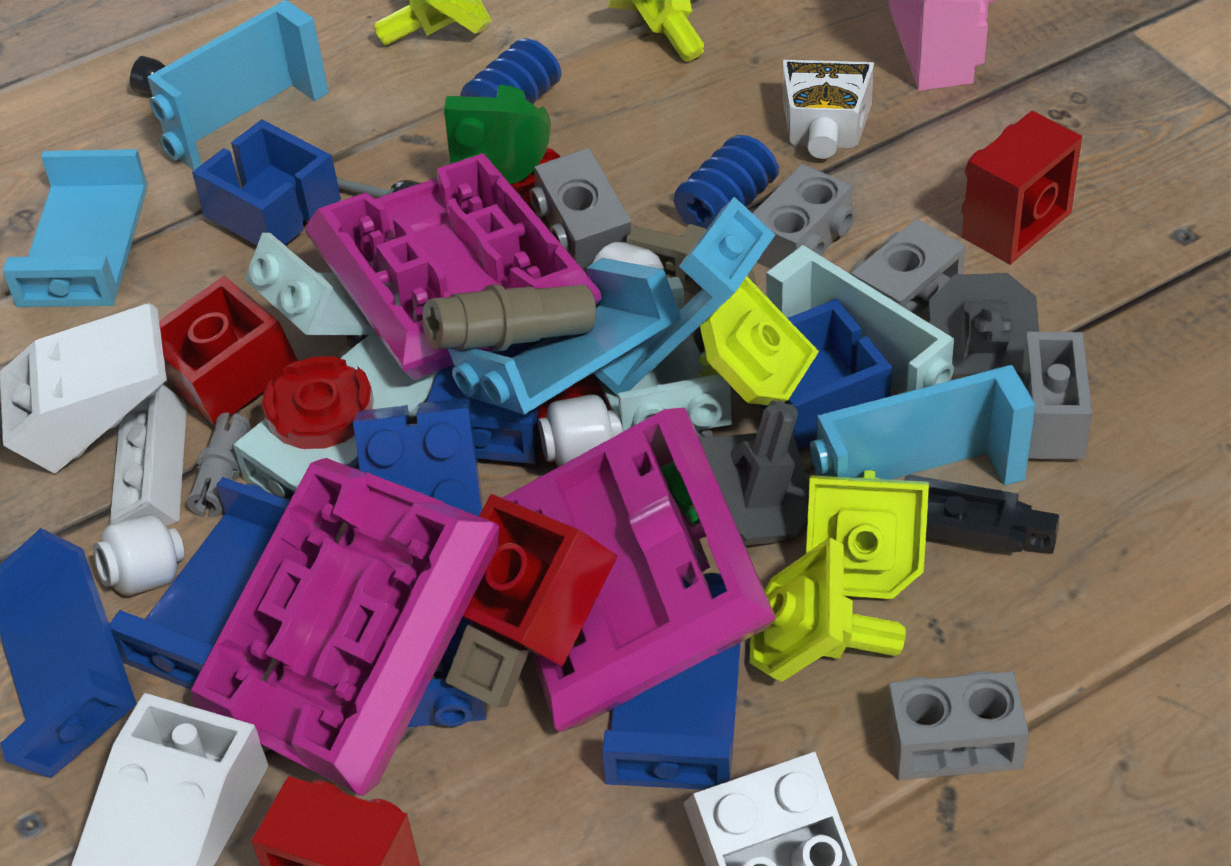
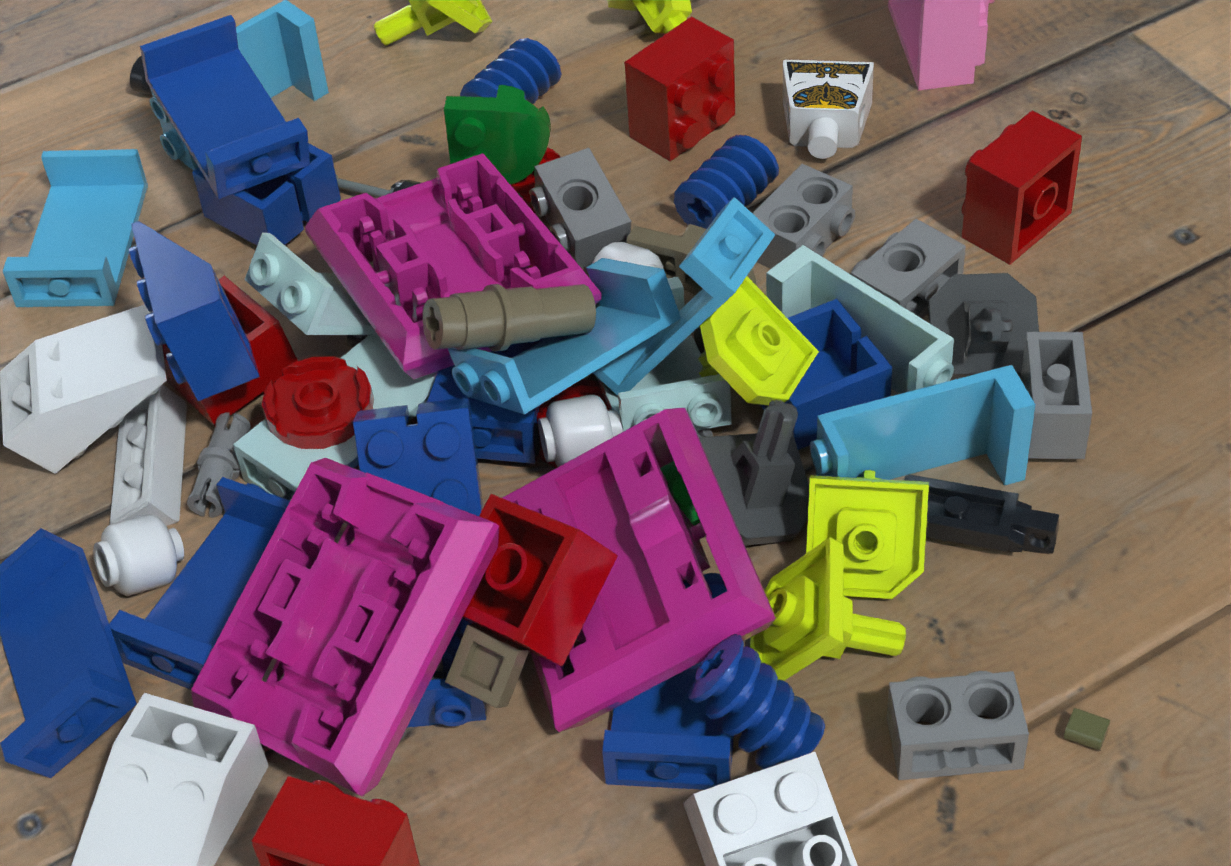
(190, 316): none -> blue slope
(222, 108): none -> blue panel
(680, 88): none -> red brick
(756, 704): none -> blue piece
(1087, 729): none -> olive piece

